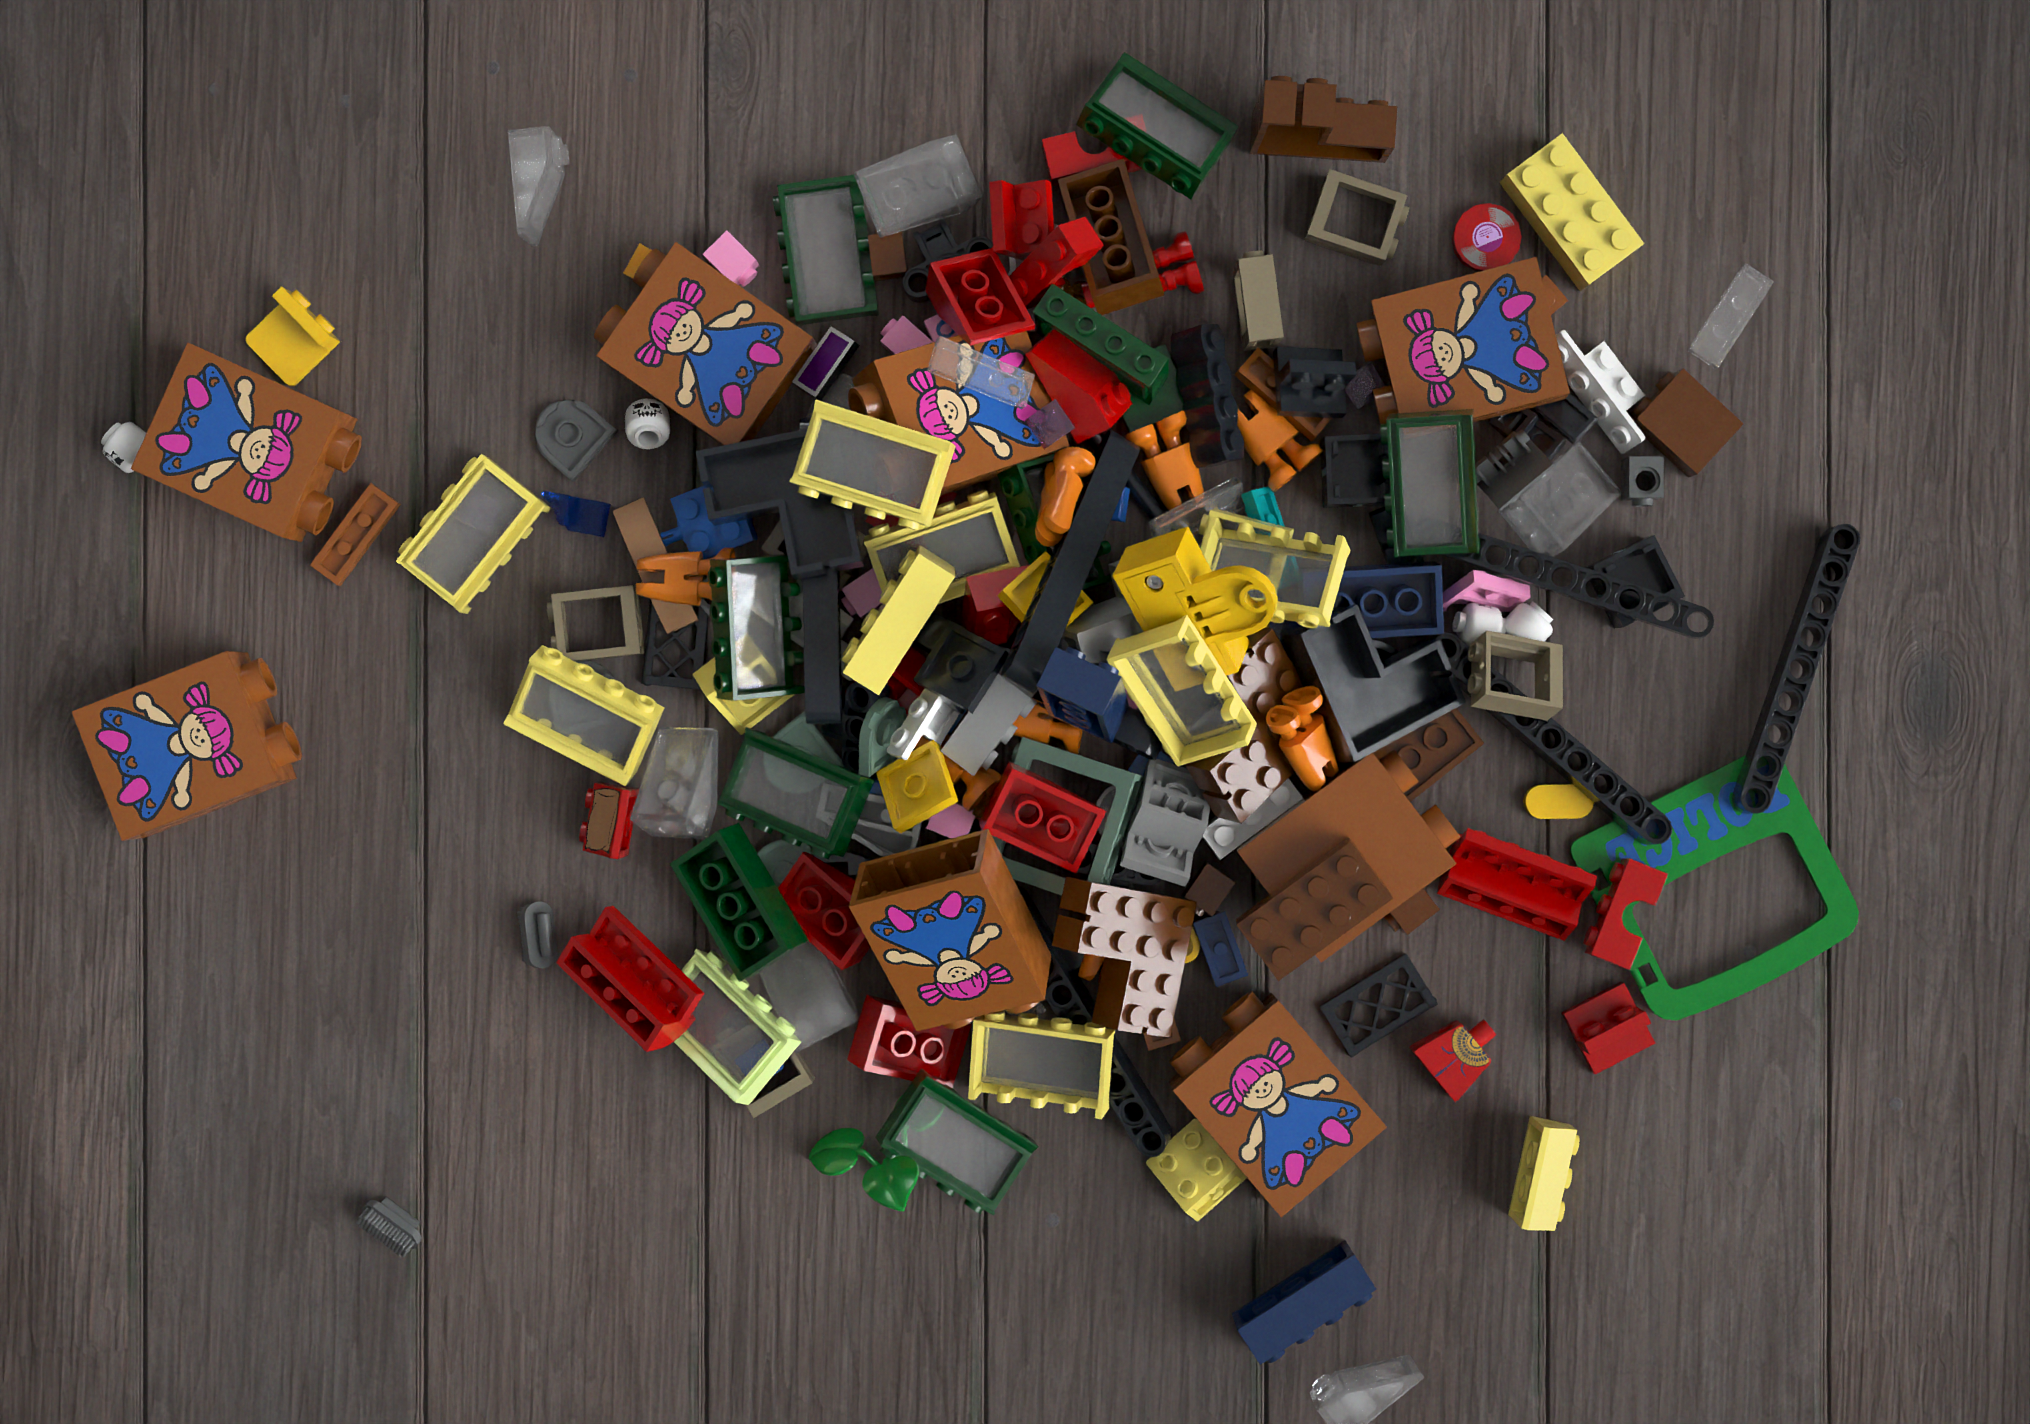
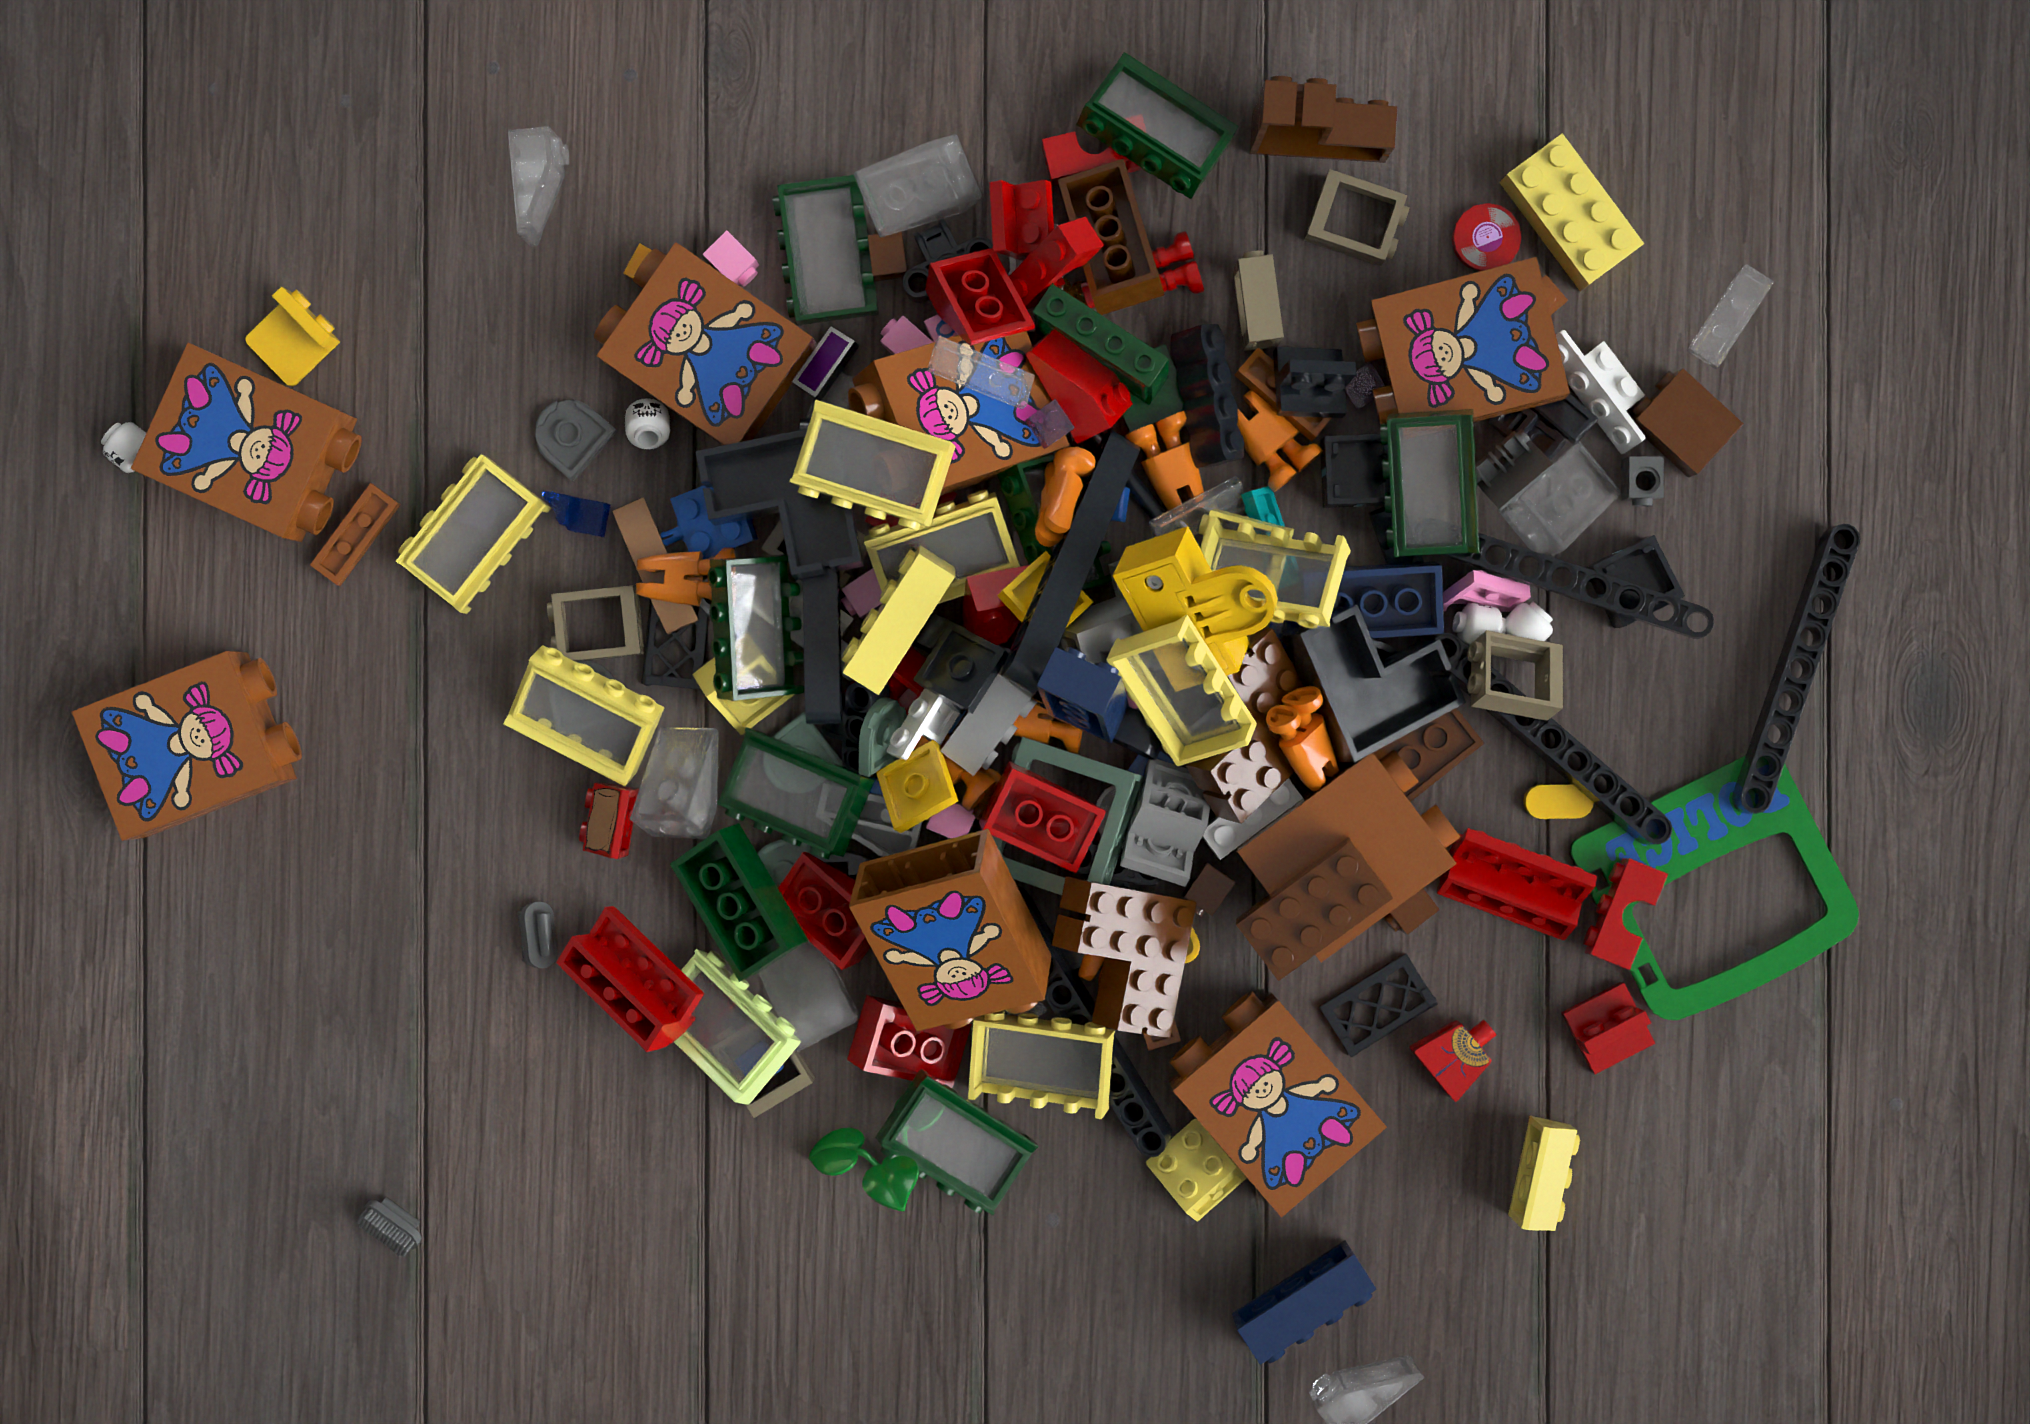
(1220, 948): dark blue plate -> none

